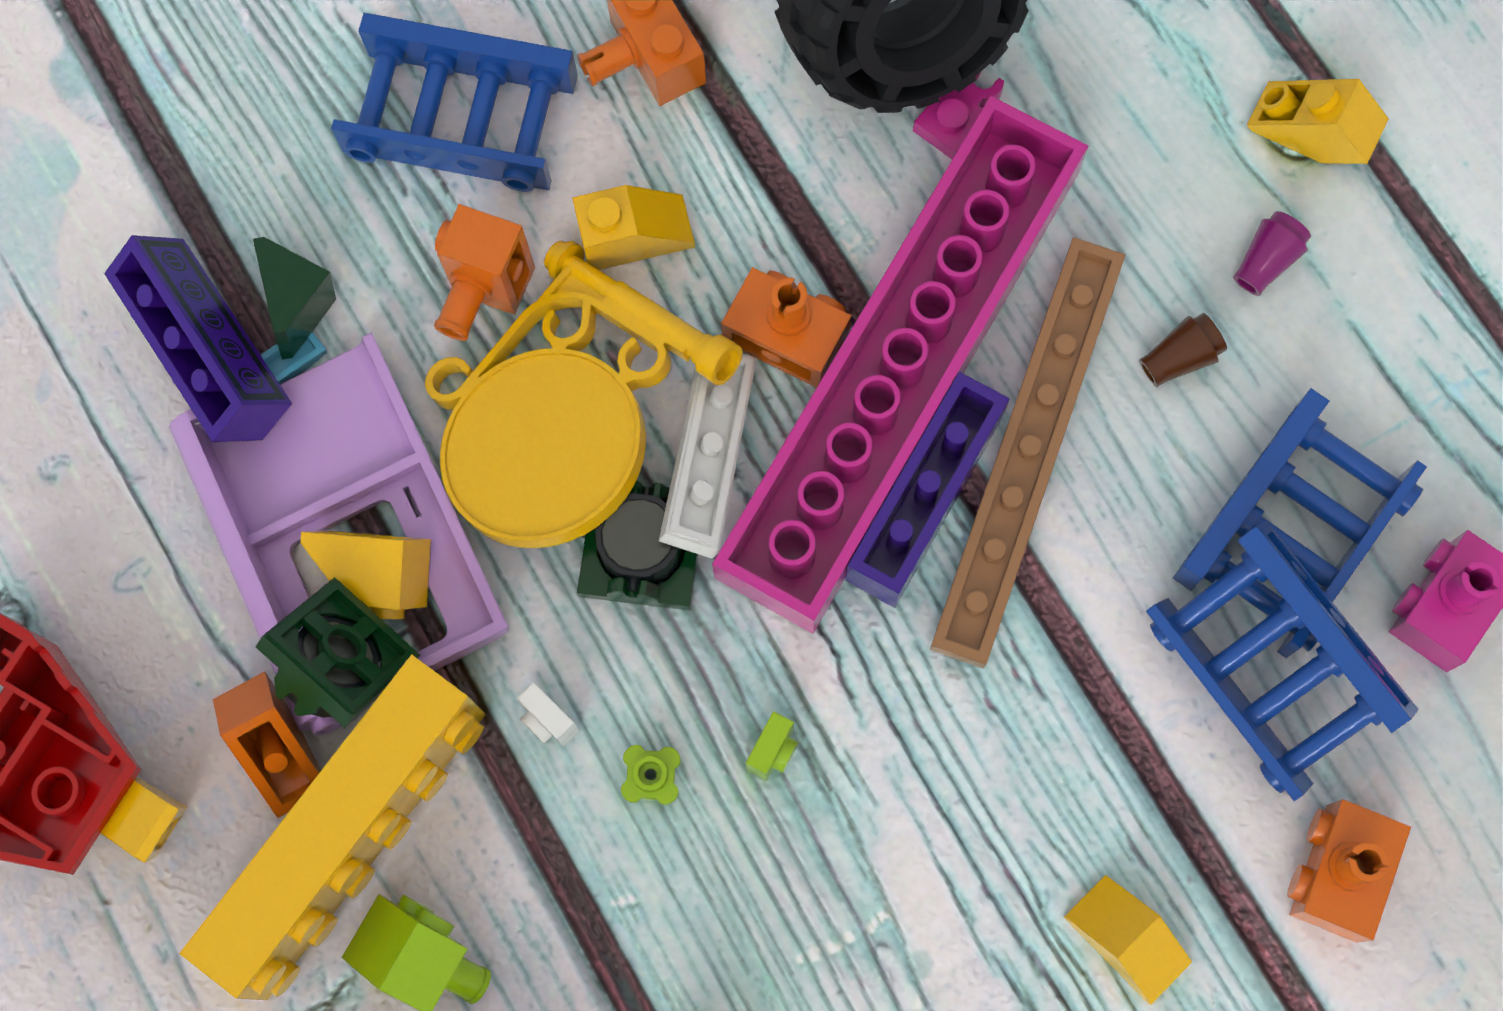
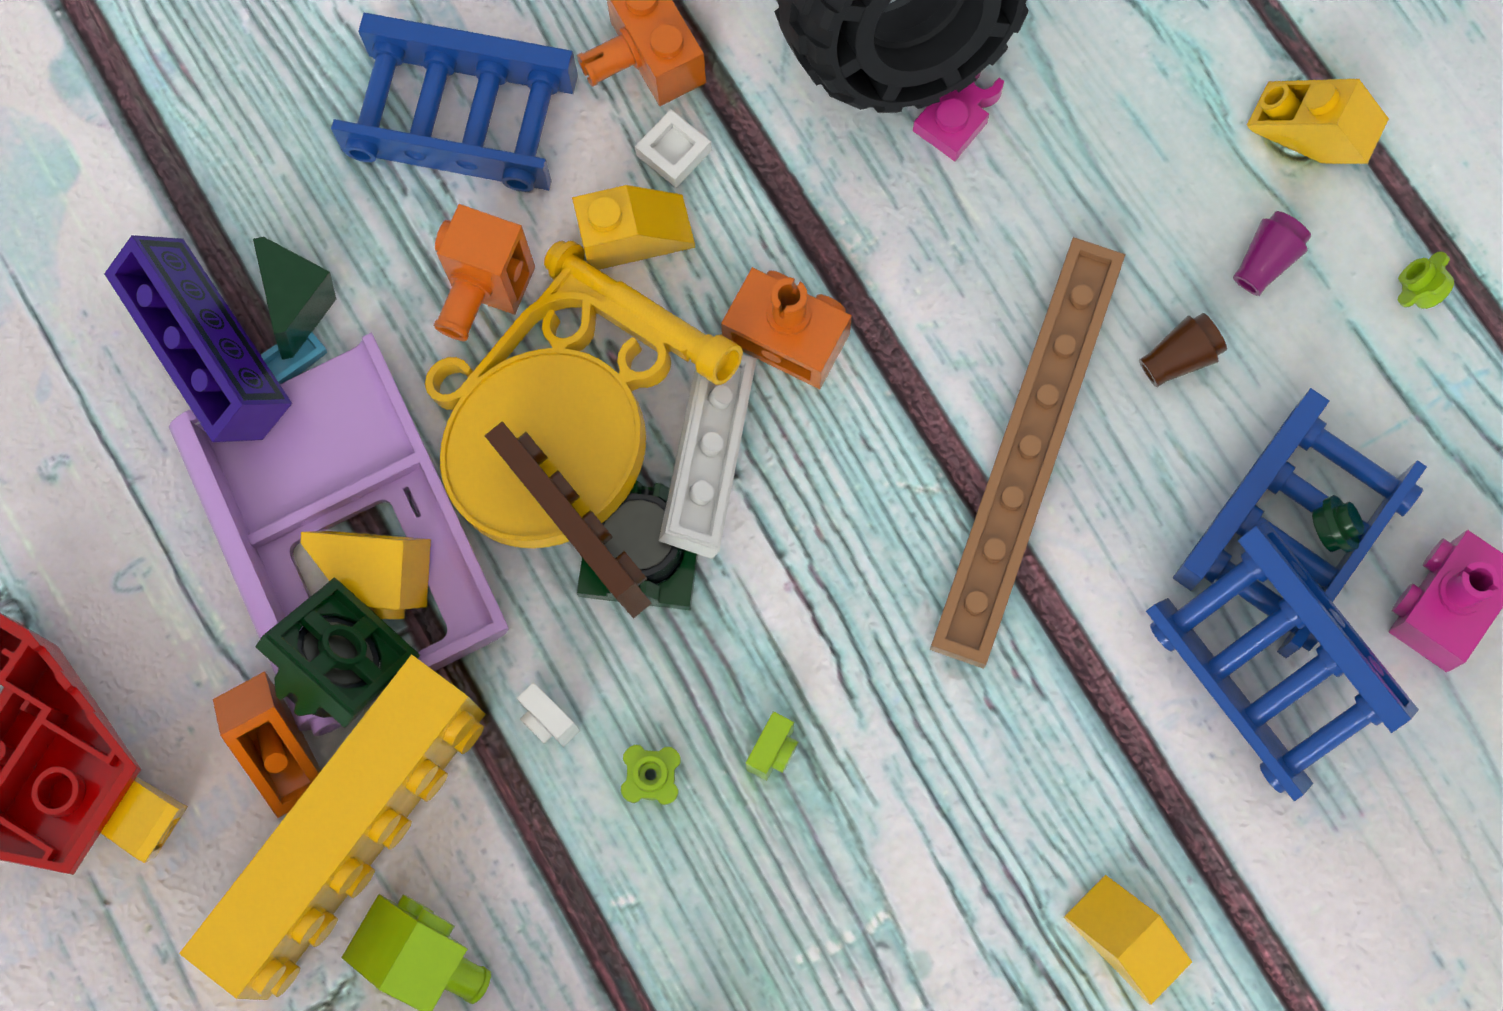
(584, 532): none -> reddish brown plate
(673, 148): none -> white plate
(899, 363): dark pink brick -> none
(926, 489): dark purple brick -> none
(1338, 524): none -> dark green plate
(1348, 870): orange brick -> none
(1426, 282): none -> lime plate

